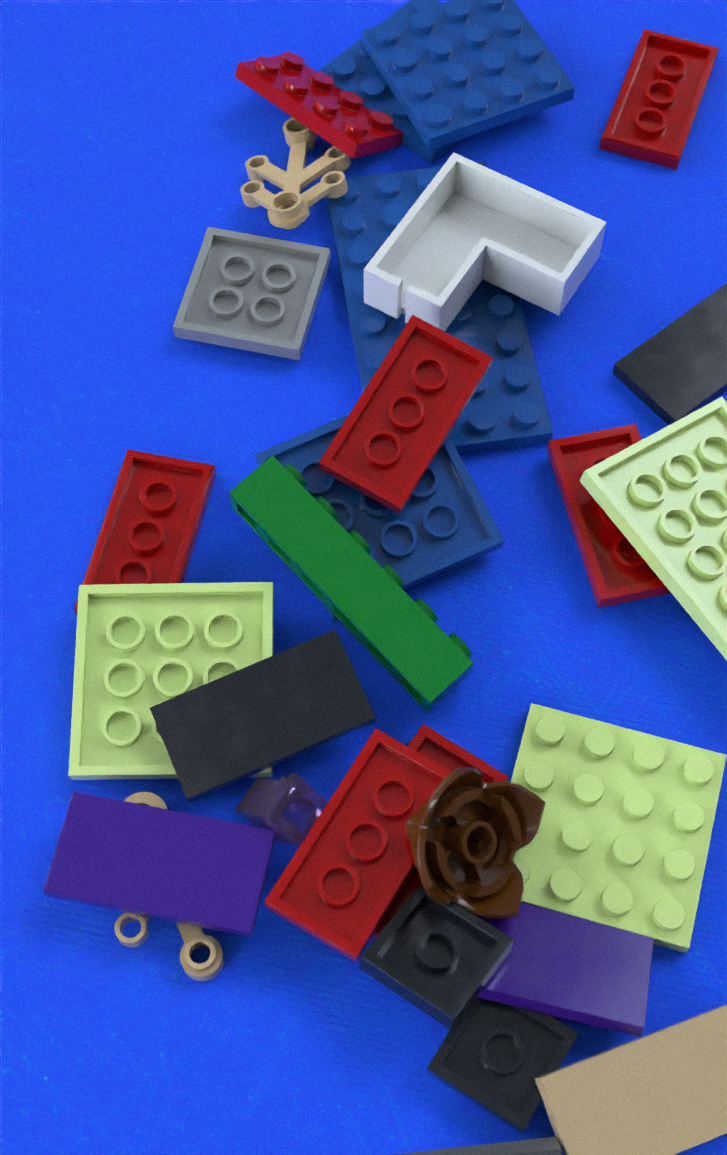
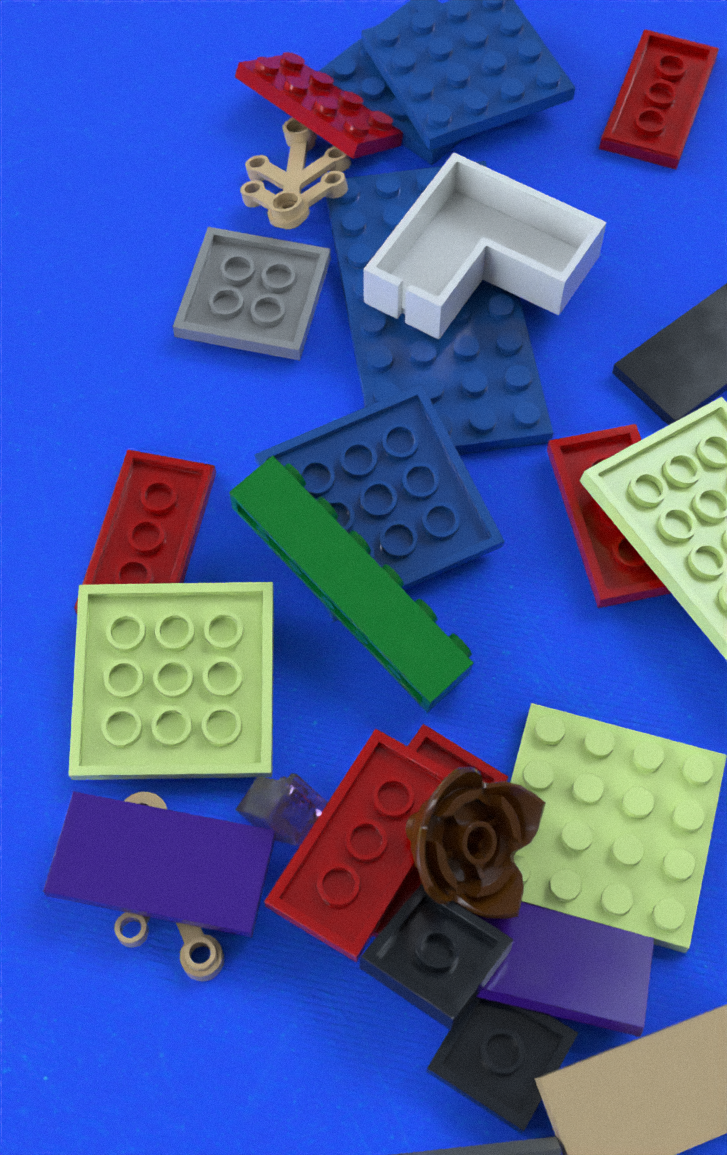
(262, 715): black tile -> none
(405, 414): red plate -> none

